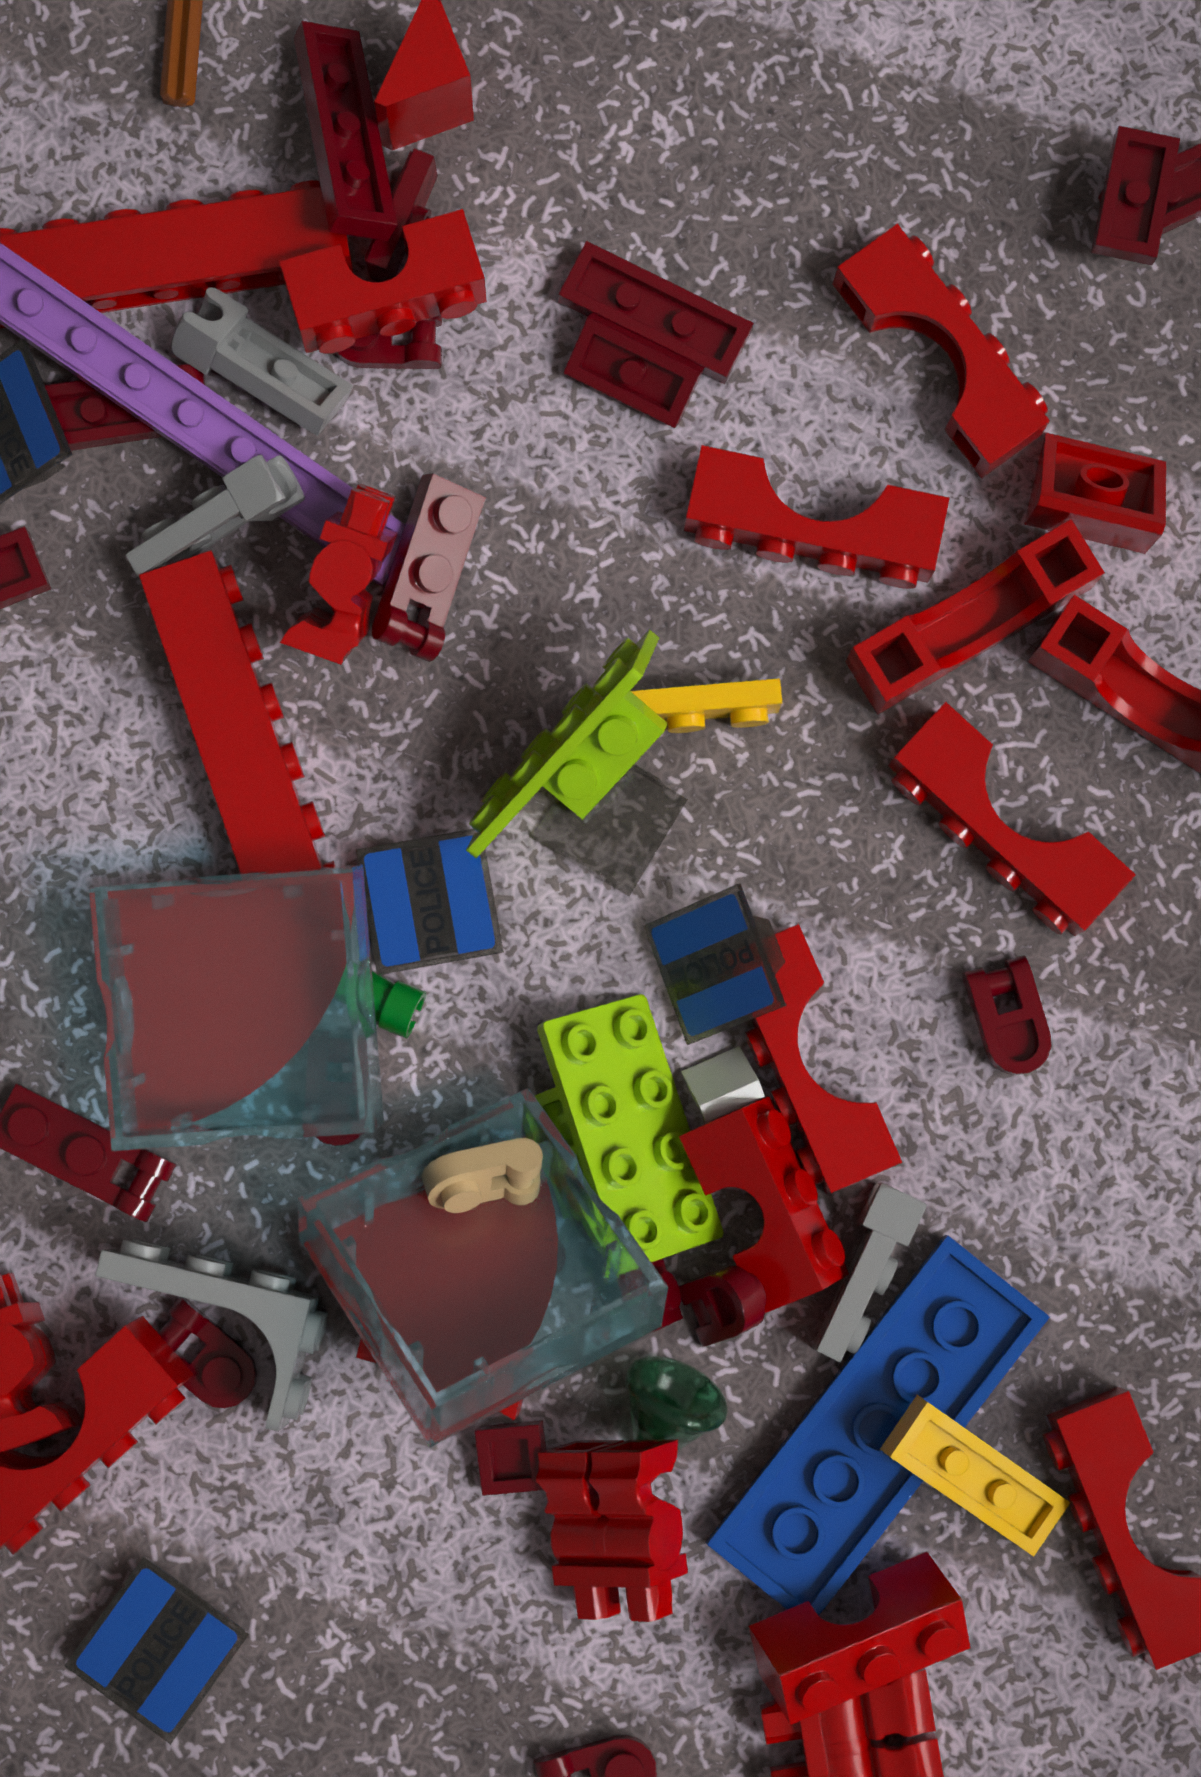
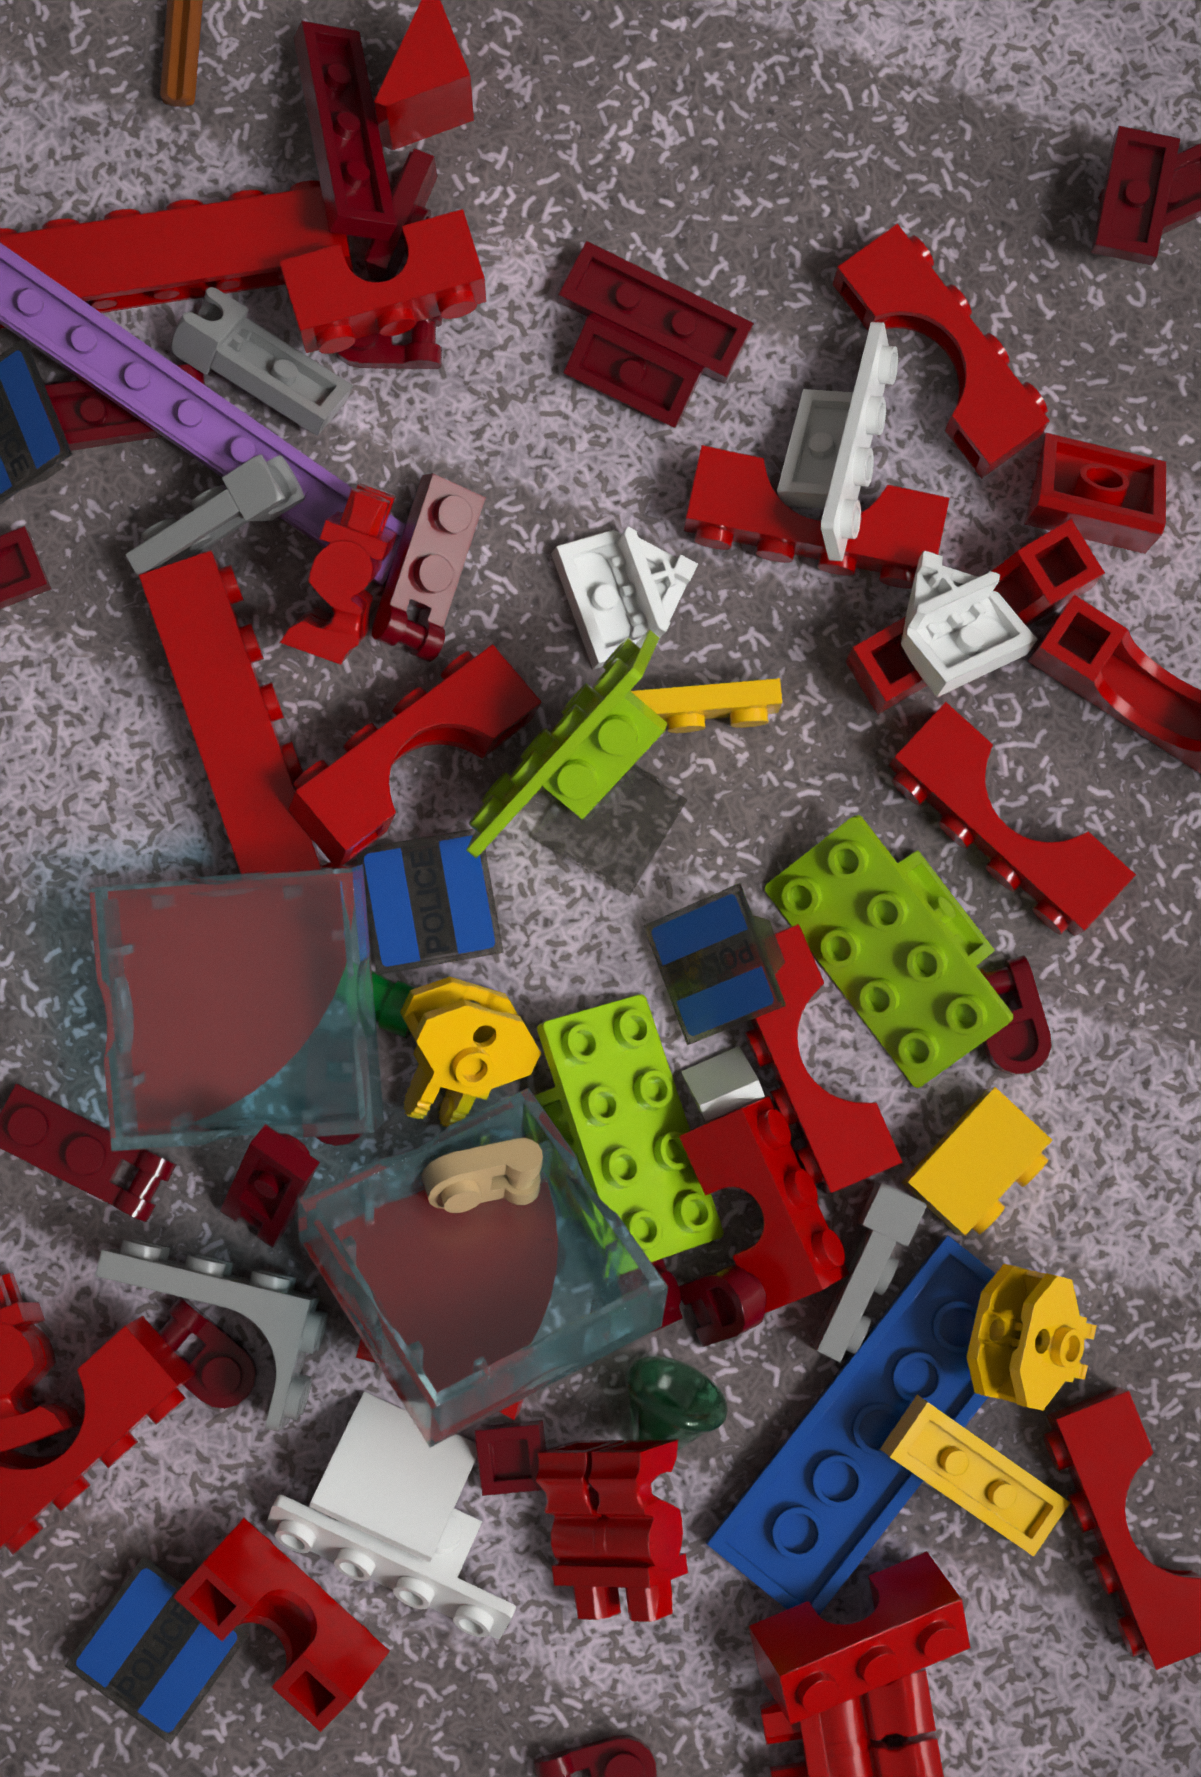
(269, 1183): none -> dark red plate
(323, 1644): none -> red arch
(391, 1480): none -> white slope
(410, 1577): none -> white bracket
(463, 1046): none -> yellow hinge
(472, 709): none -> red arch
(620, 588): none -> white slope
(832, 443): none -> white bracket
(894, 947): none -> lime bracket
(959, 626): none -> white slope
(979, 1163): none -> yellow brick
(1027, 1337): none -> yellow hinge

